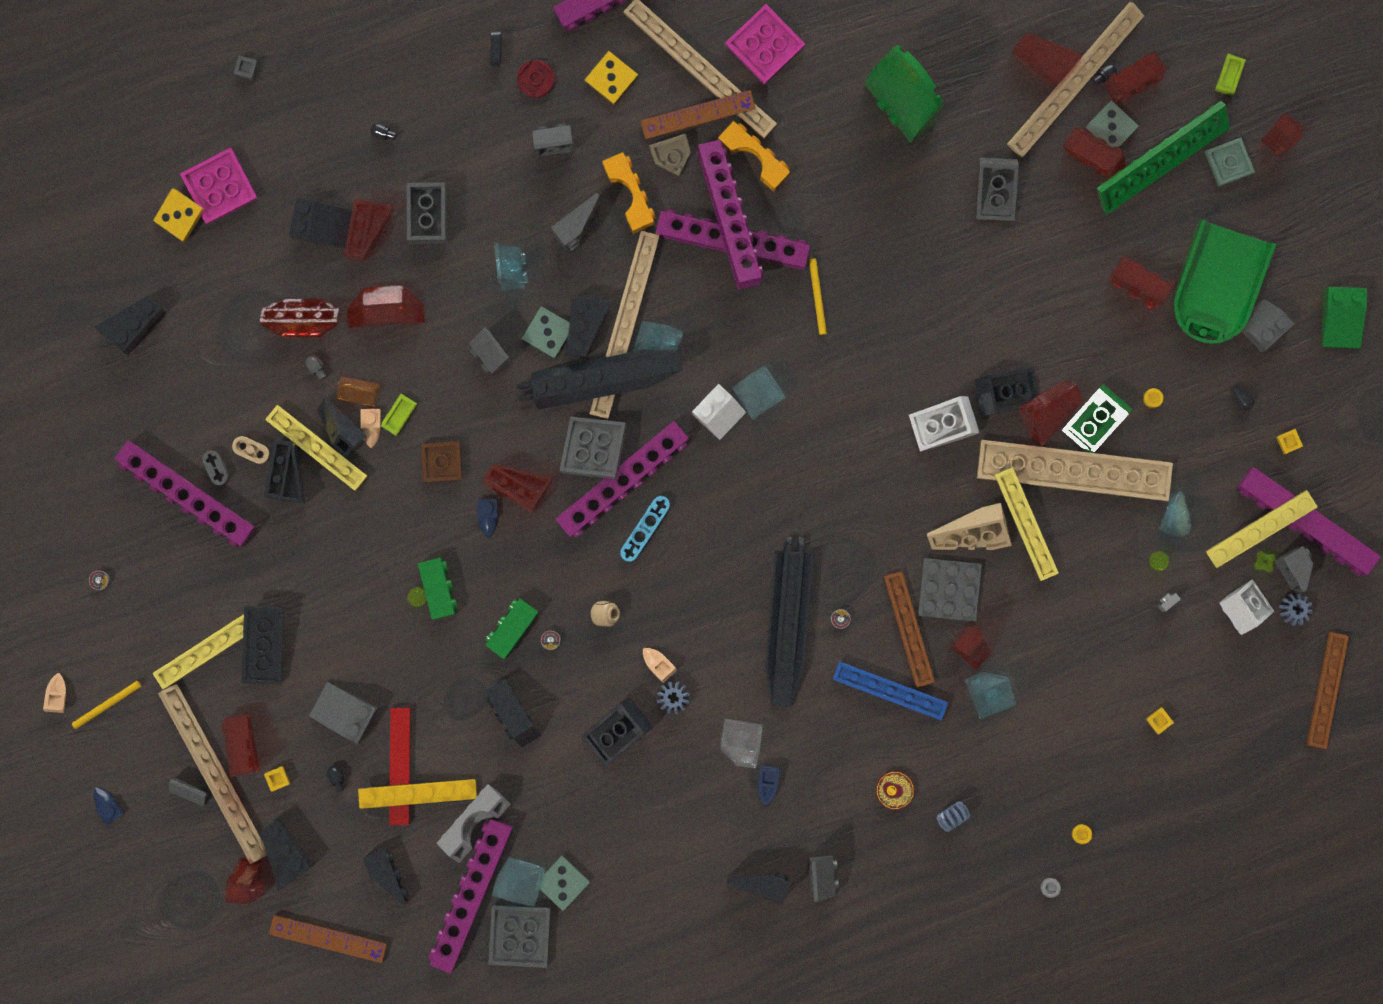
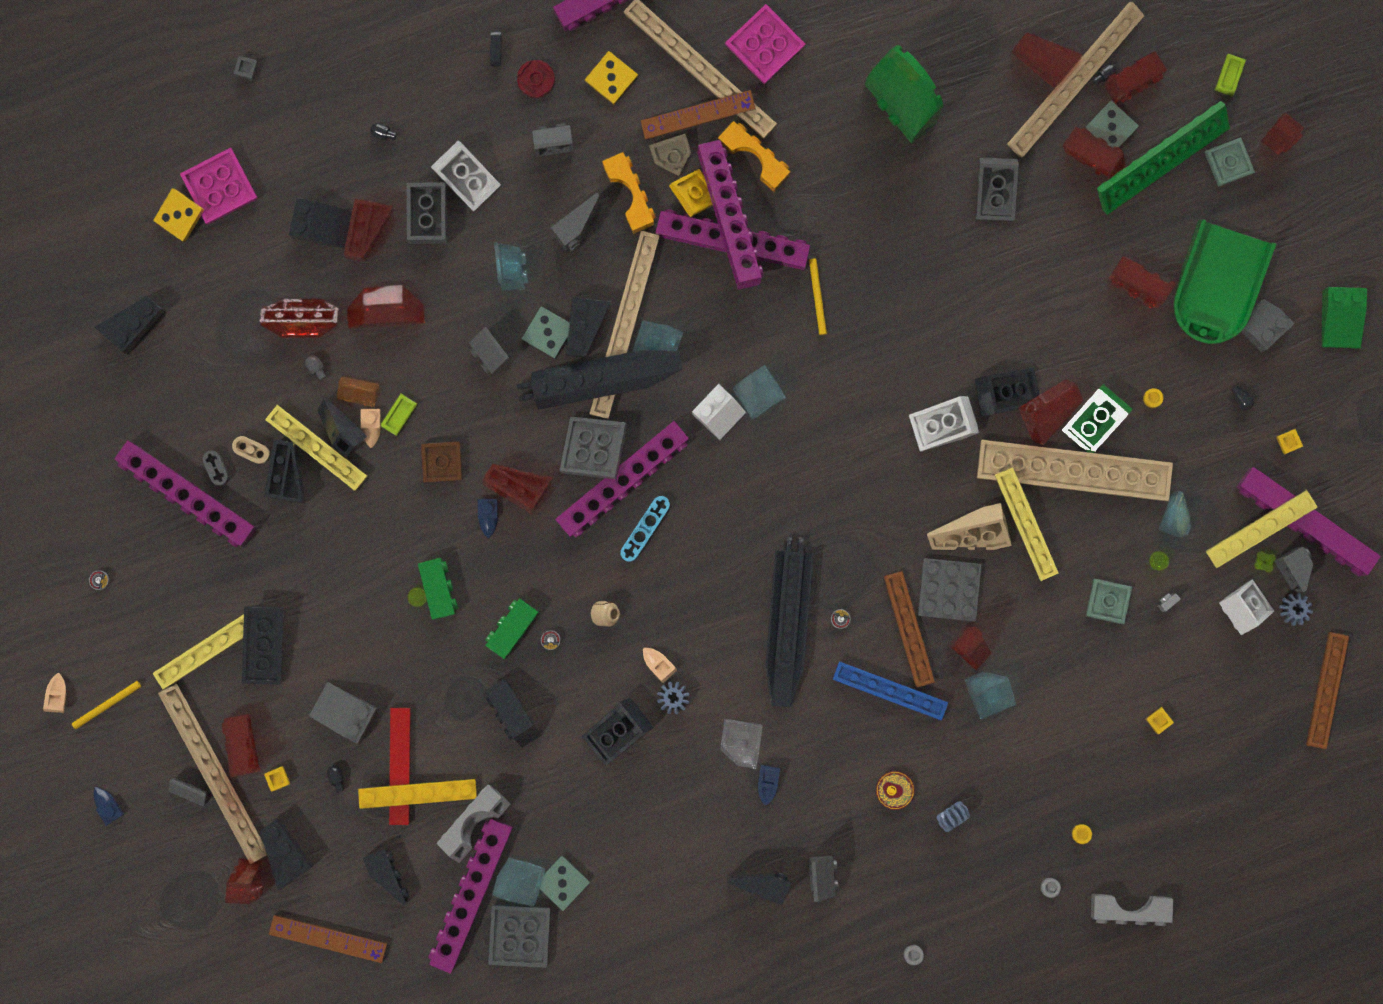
(465, 175): none -> white slope
(692, 192): none -> yellow tile
(913, 955): none -> light grey tile
(1108, 601): none -> sand green tile
(1155, 910): none -> light grey arch

